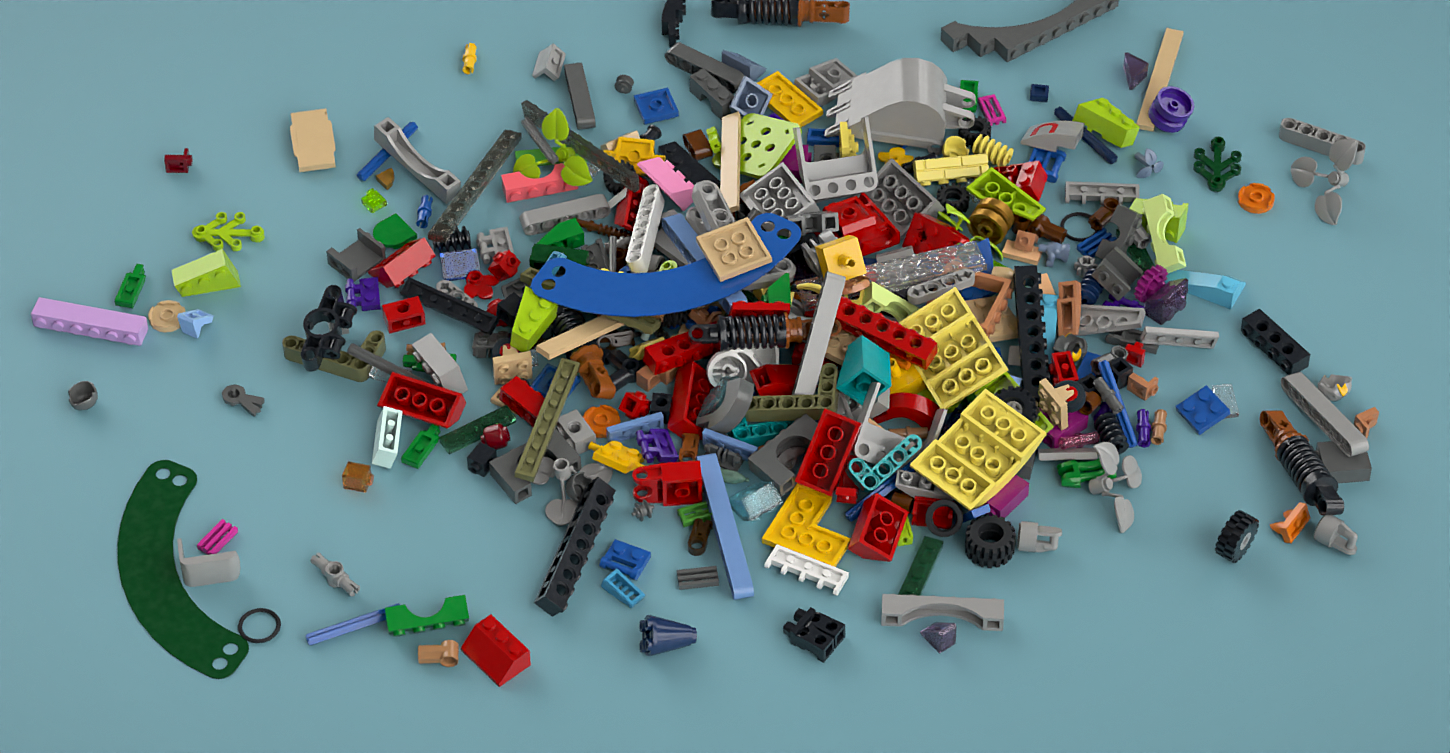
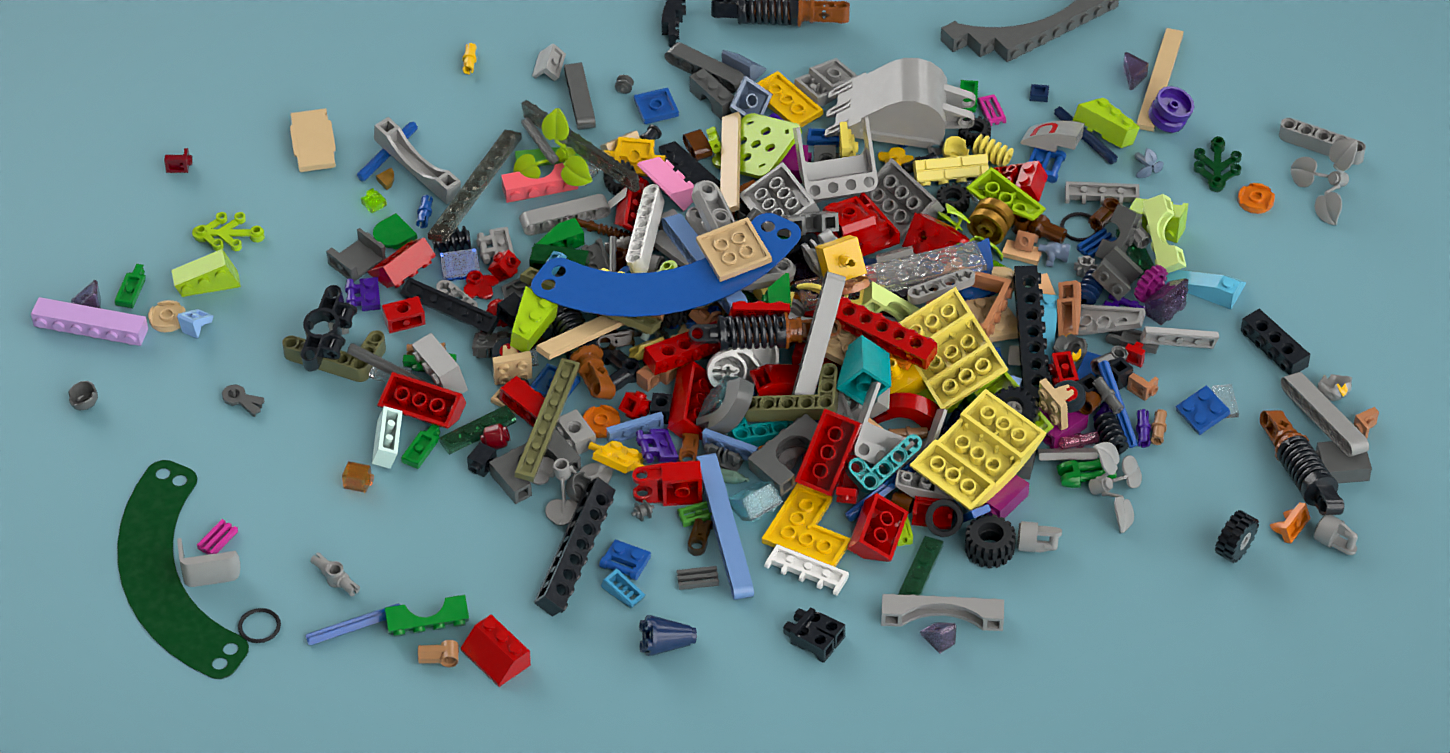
(89, 296): none -> clear purple slope

